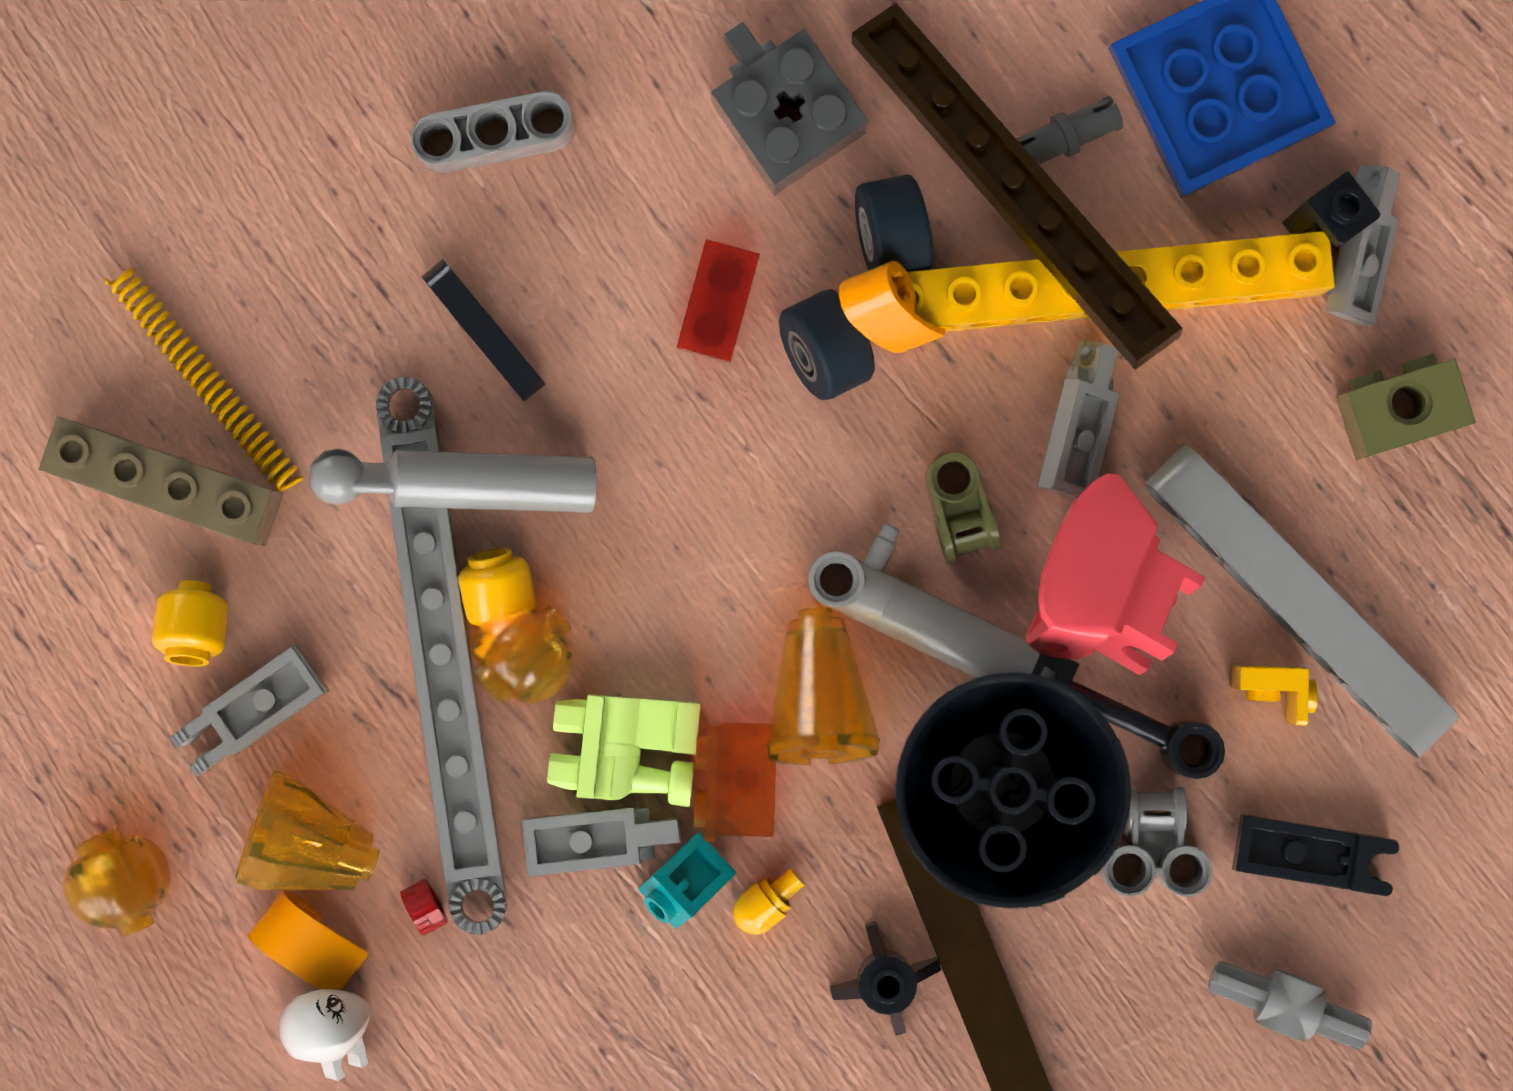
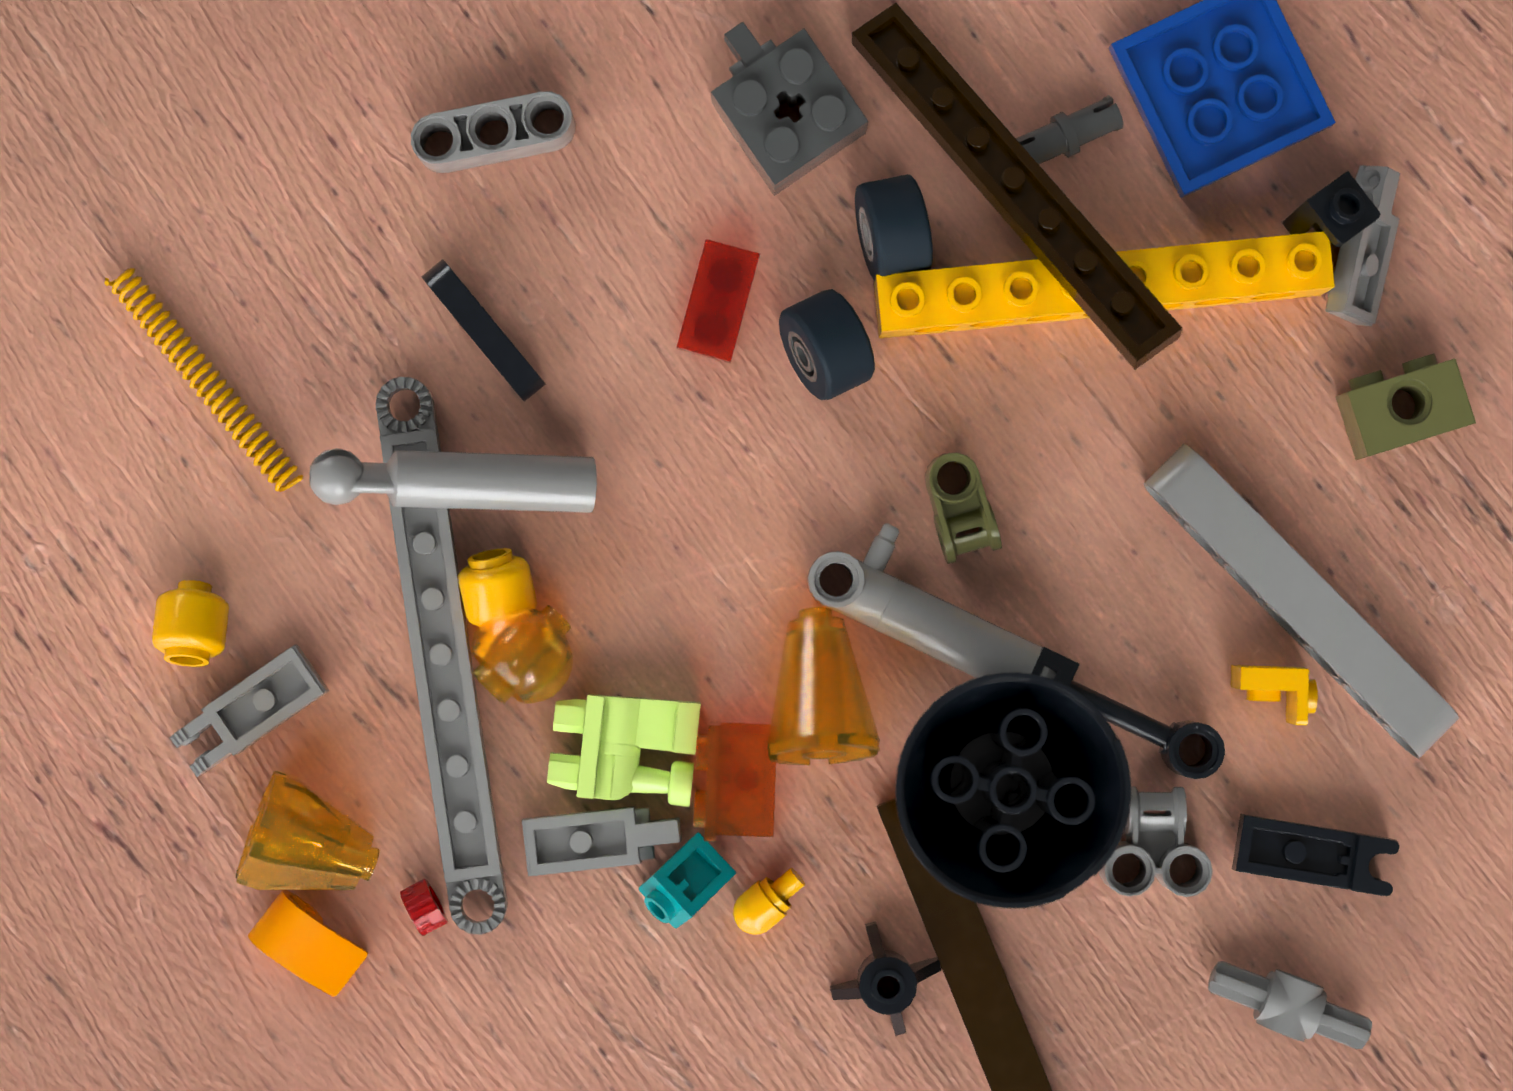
(117, 881): clear yellow plant -> none
(160, 481): dark tan brick -> none
(325, 1028): white piece -> none
(883, 308): light orange panel -> none
(1081, 421): light grey hinge -> none
(1108, 582): coral piece -> none

